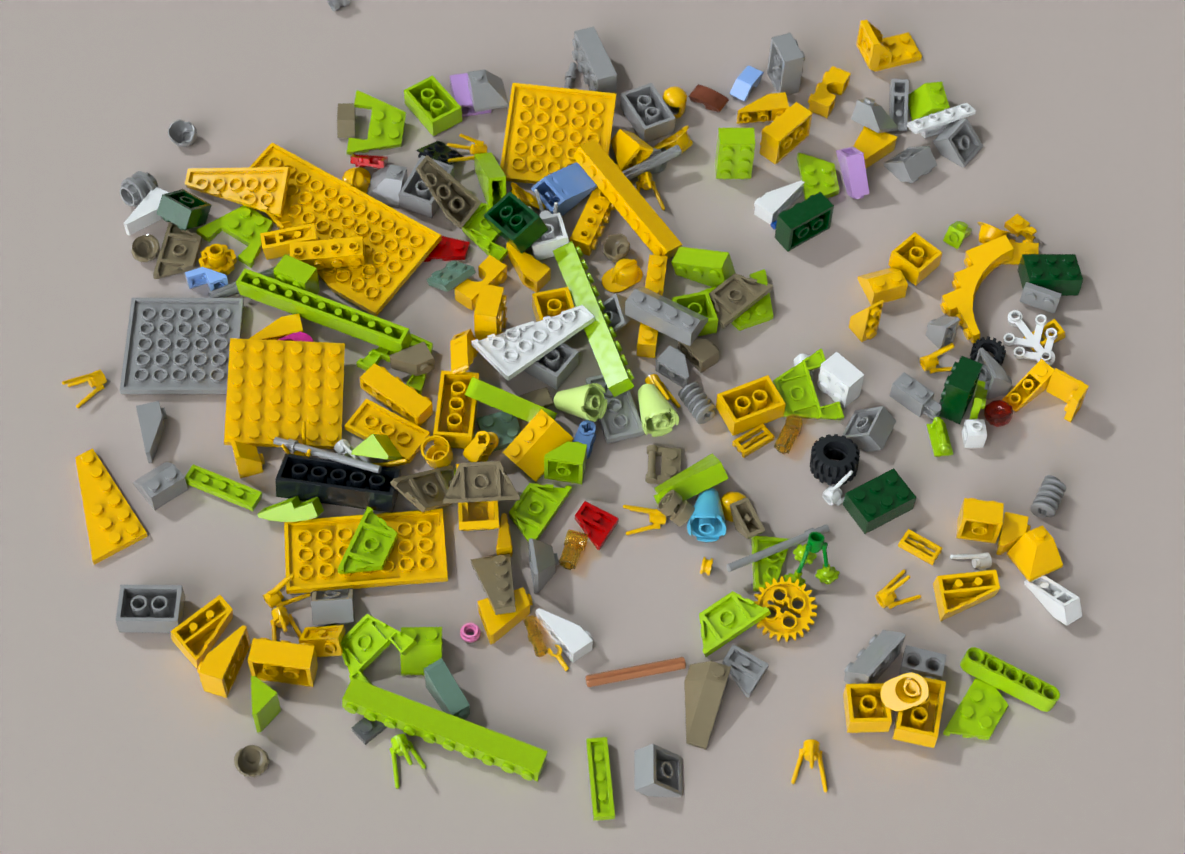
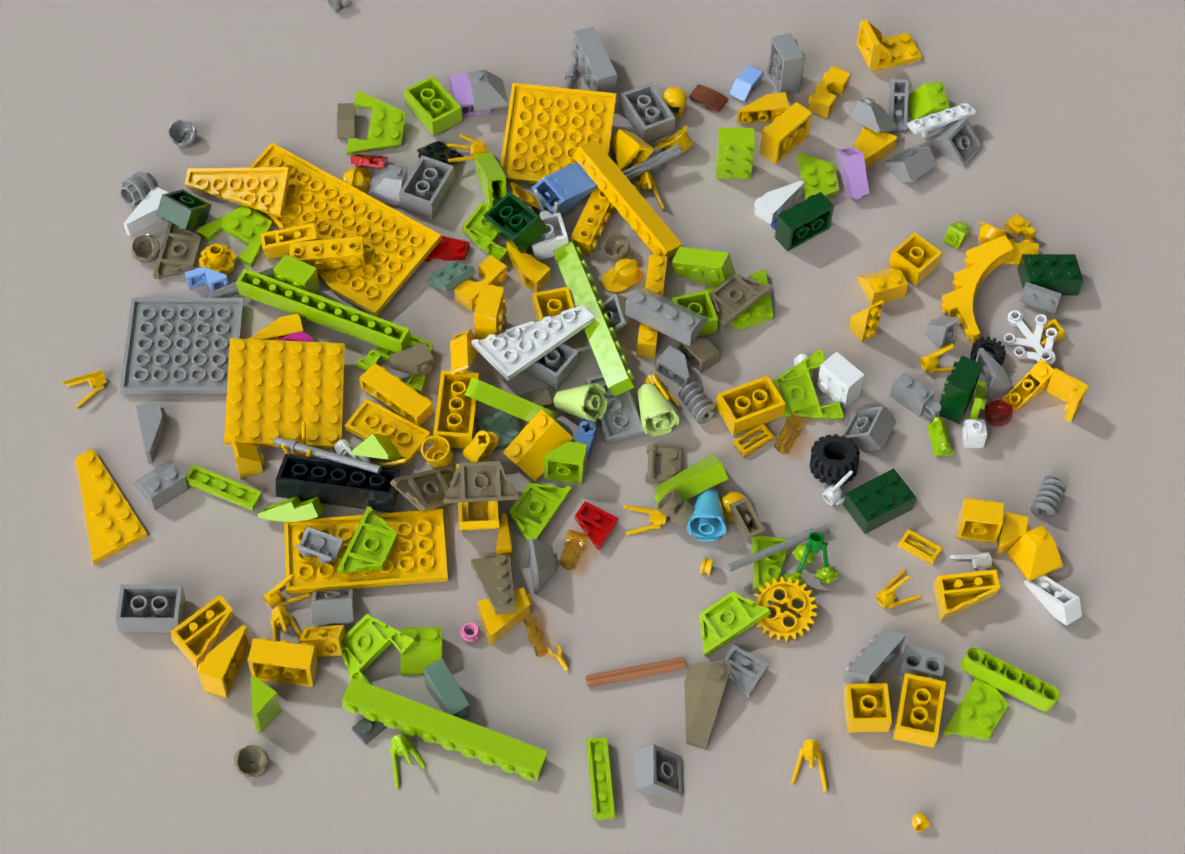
(320, 545): none -> light grey bracket
(452, 197): dark tan wedge -> none
(568, 635): white slope -> none
(904, 691): yellow piece -> none
(920, 822): none -> yellow hinge

